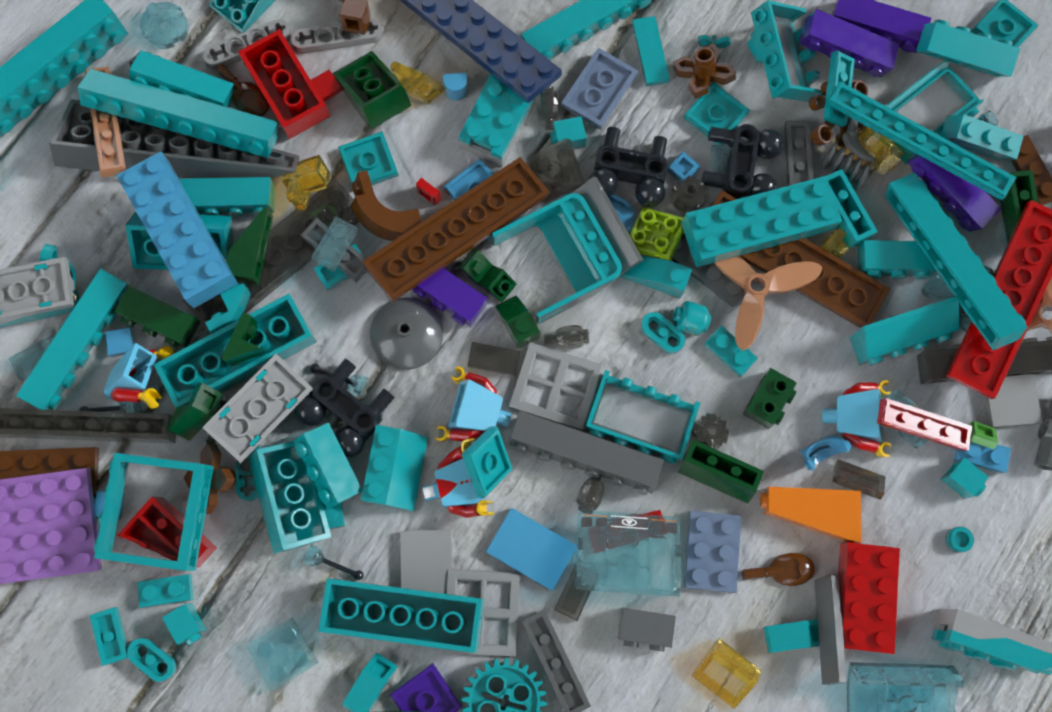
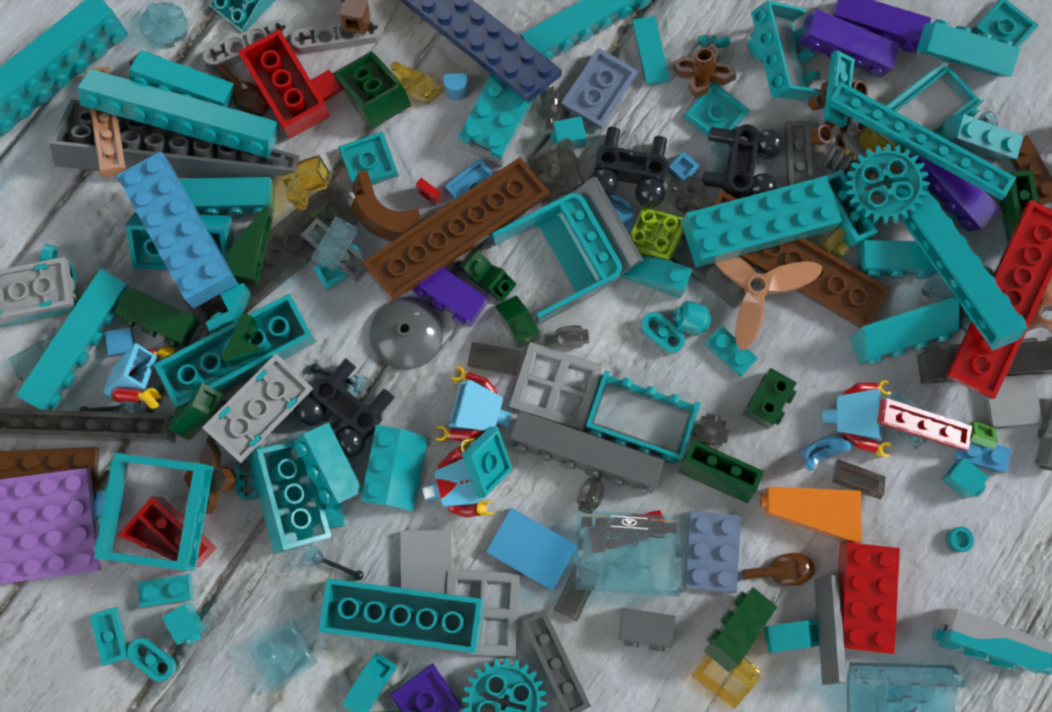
(739, 628): none -> dark green brick
(892, 204): none -> teal gear

